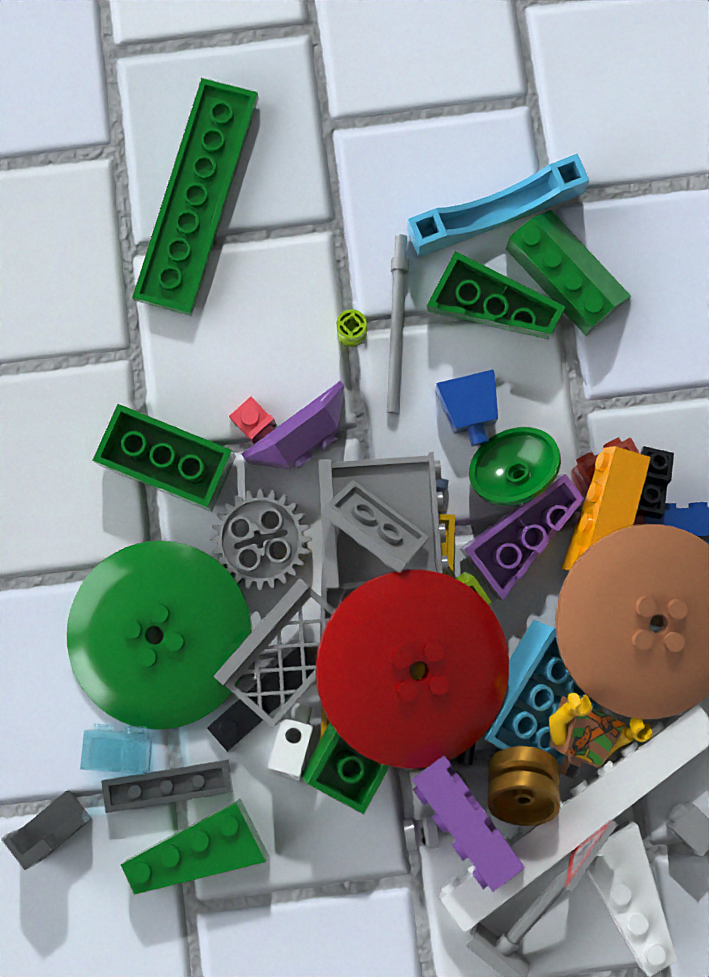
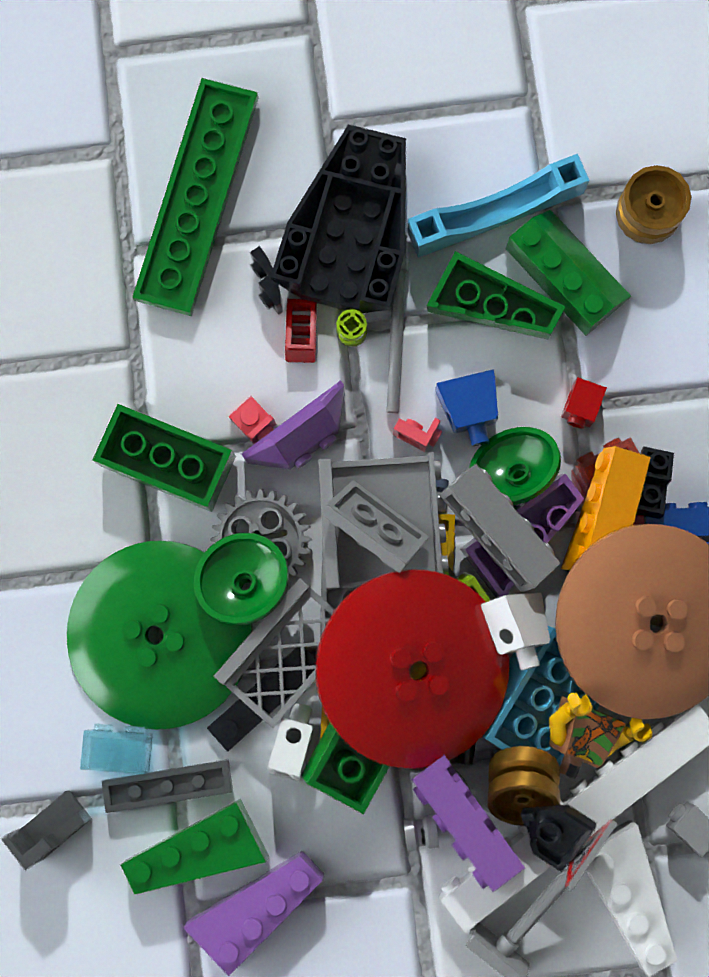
(229, 566): none -> green dish
(248, 916): none -> medium lavender wedge
(270, 291): none -> black slope
(300, 348): none -> red slope
(349, 226): none -> black wedge
(412, 433): none -> coral bracket
(500, 528): none -> light grey brick
(518, 626): none -> white torso
(556, 832): none -> black plate
(583, 403): none -> red brick
(653, 204): none -> pearl gold wheel

